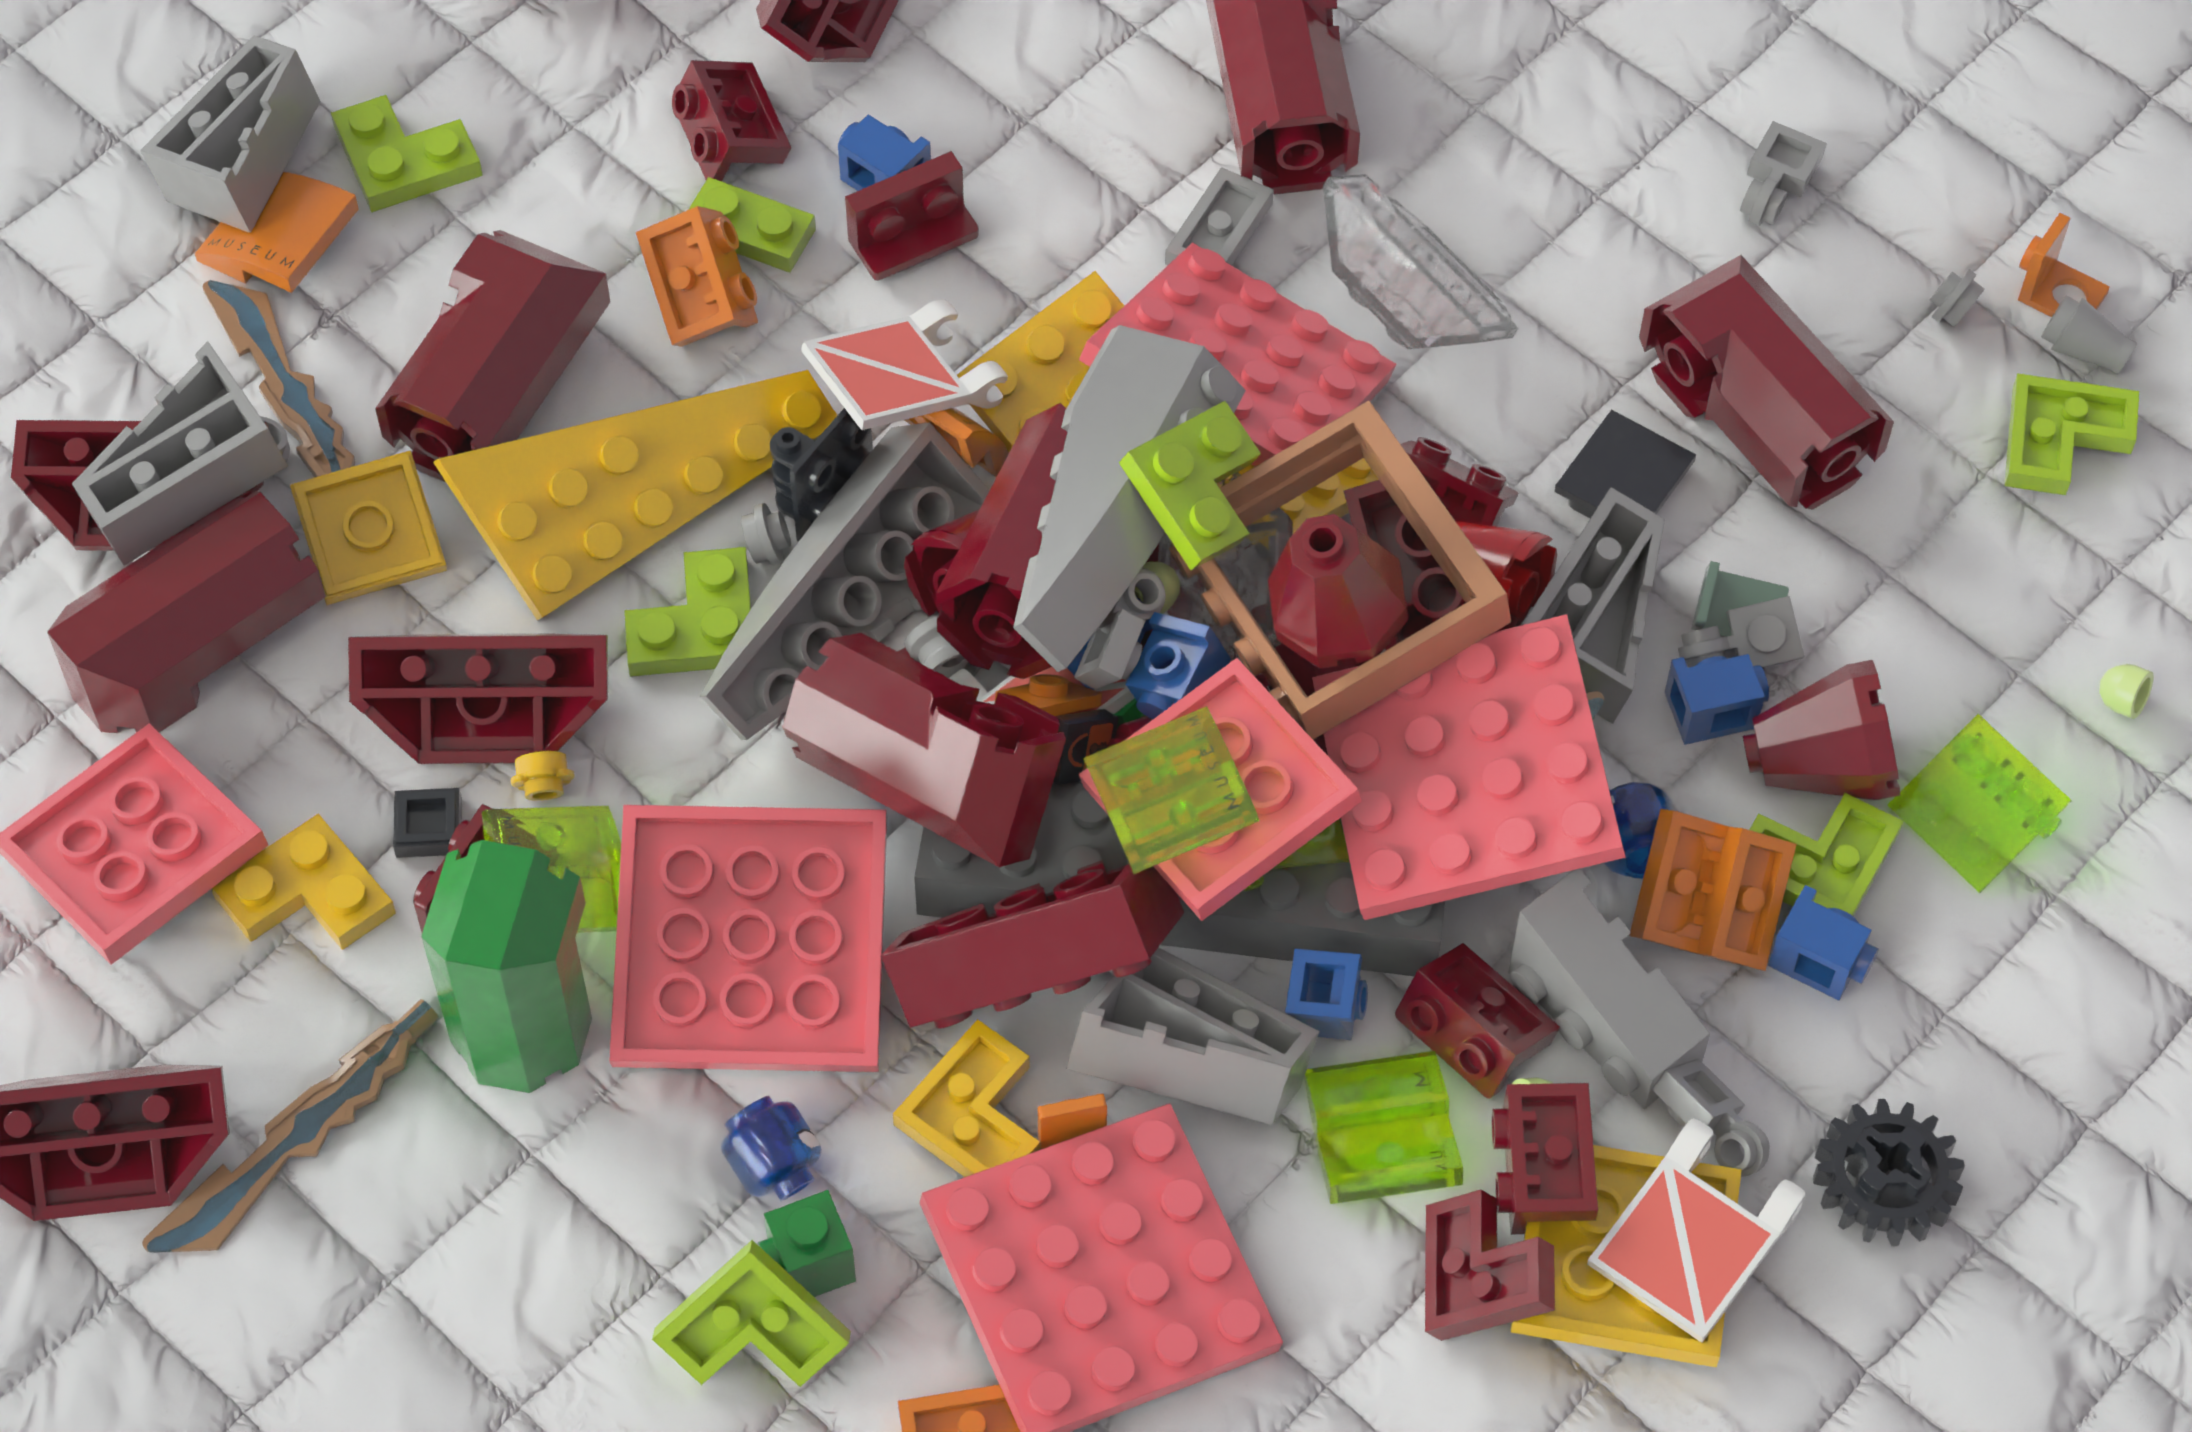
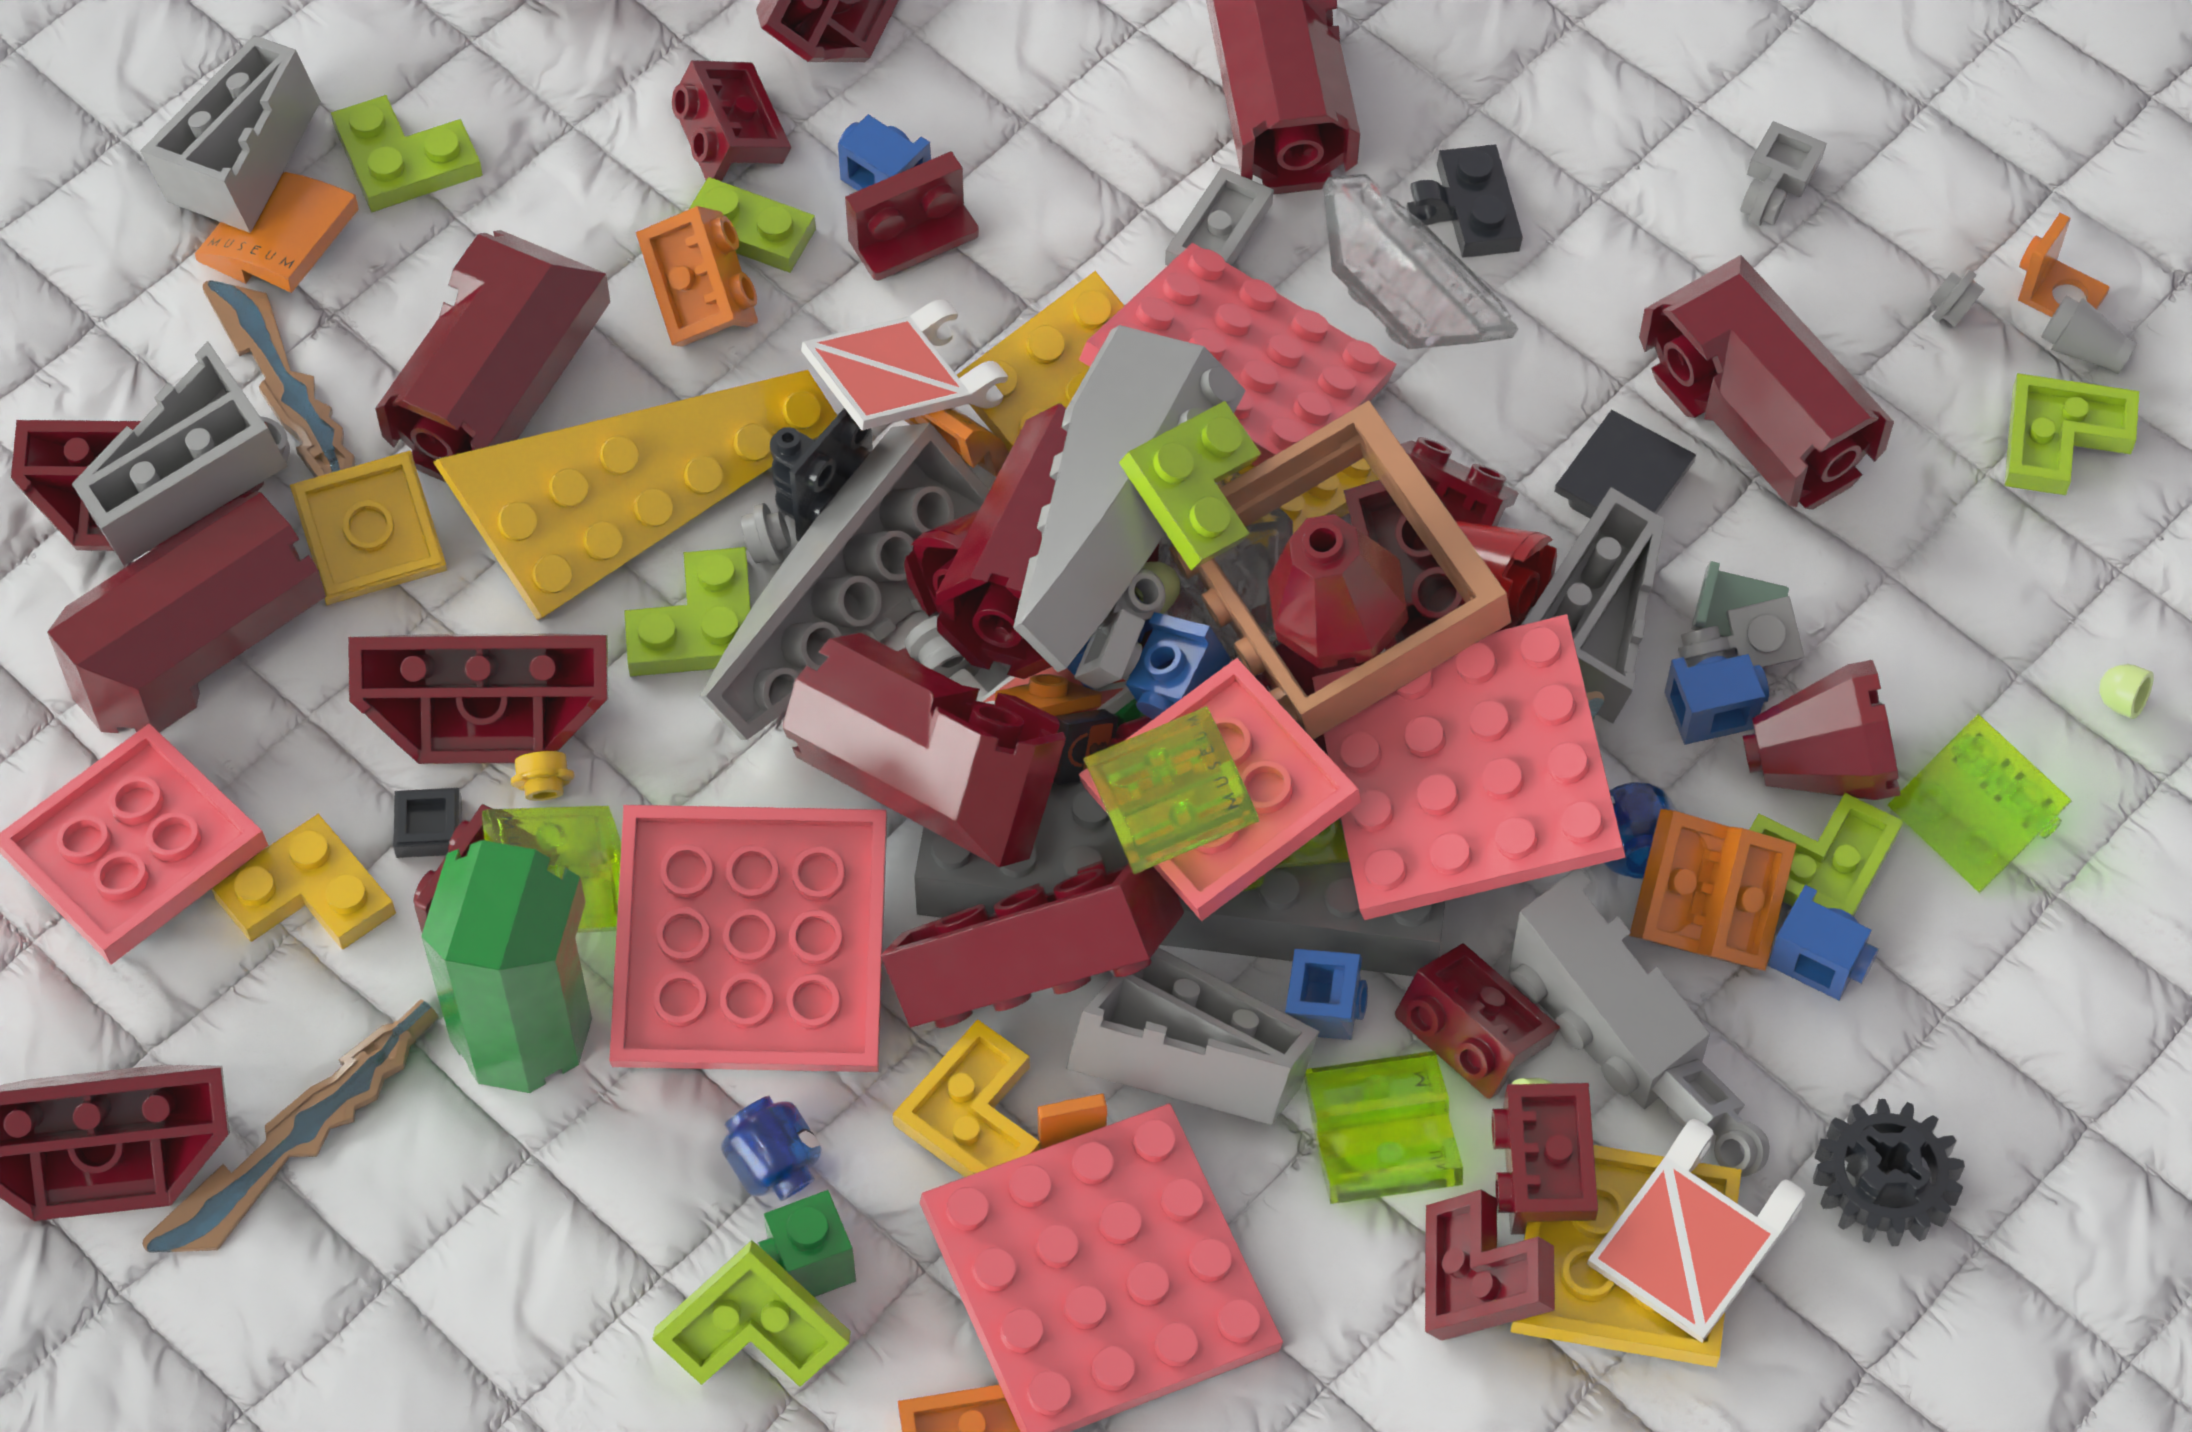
(1474, 198): none -> black plate

